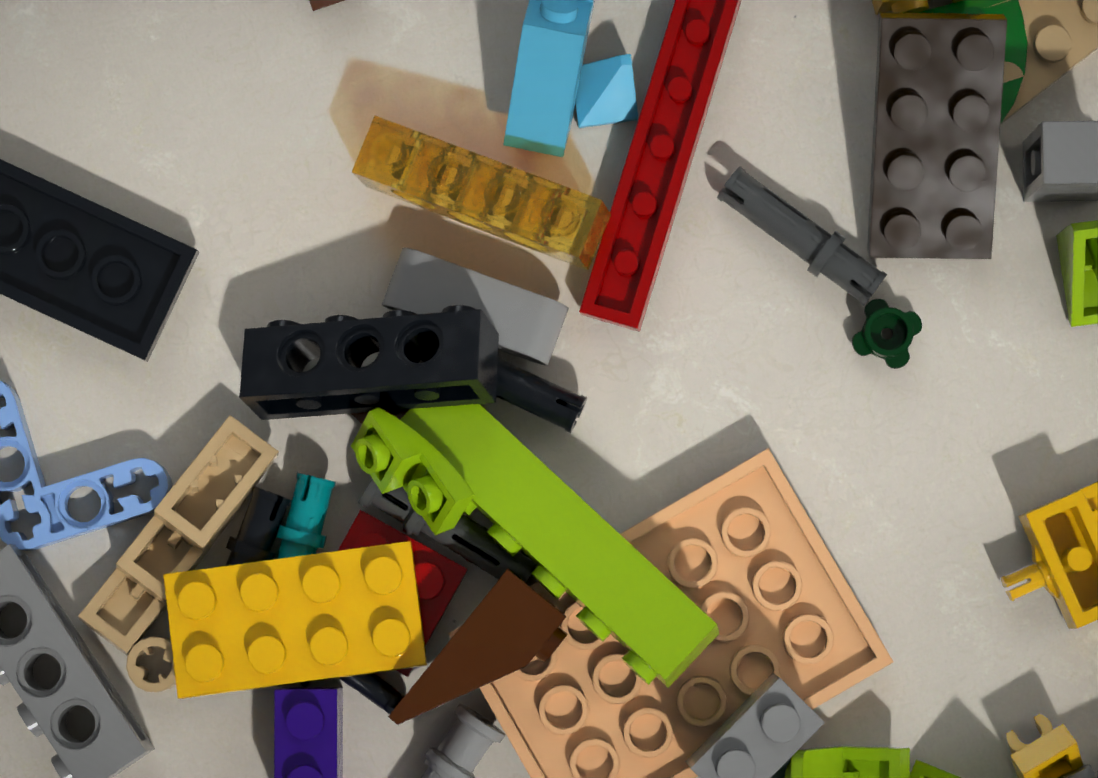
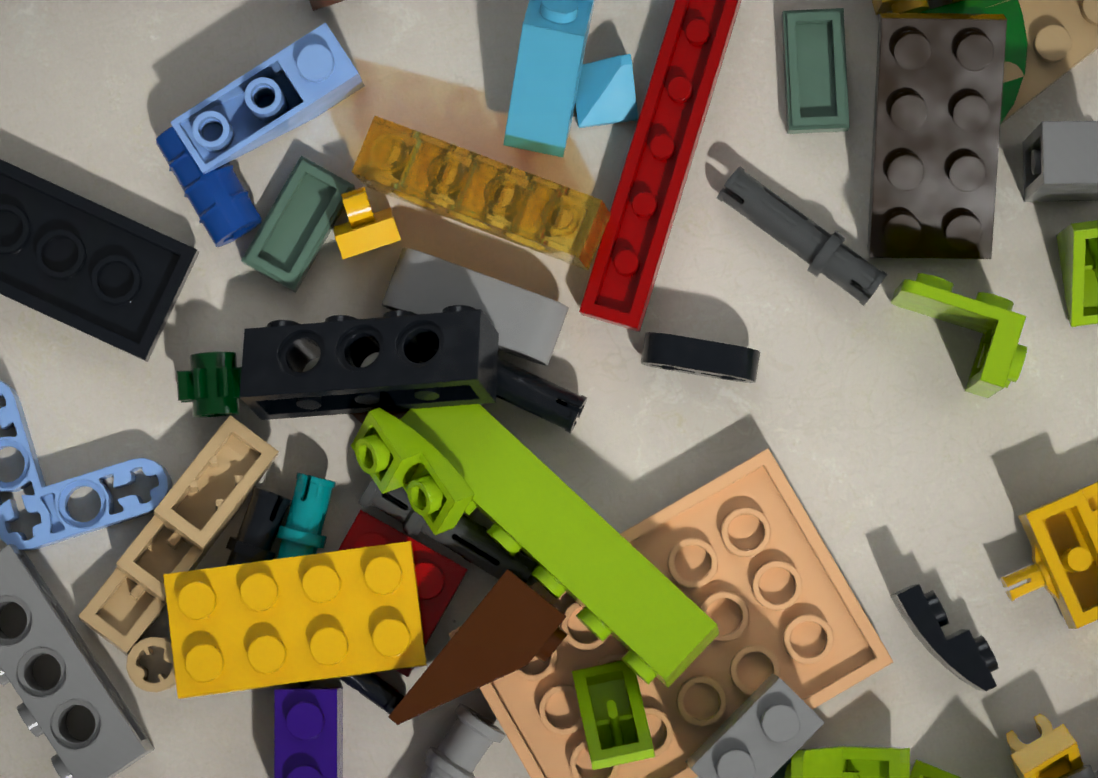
(211, 384): none -> dark green gear
(215, 196): none -> blue axle
(269, 100): none -> light blue slope
(297, 224): none -> sand green tile
(364, 229): none -> yellow tile
(613, 715): none -> lime slope
(700, 357): none -> black beam
(815, 71): none -> sand green tile
(901, 324): dark green plate -> none
(959, 652): none -> black slope
(998, 353): none -> lime bracket

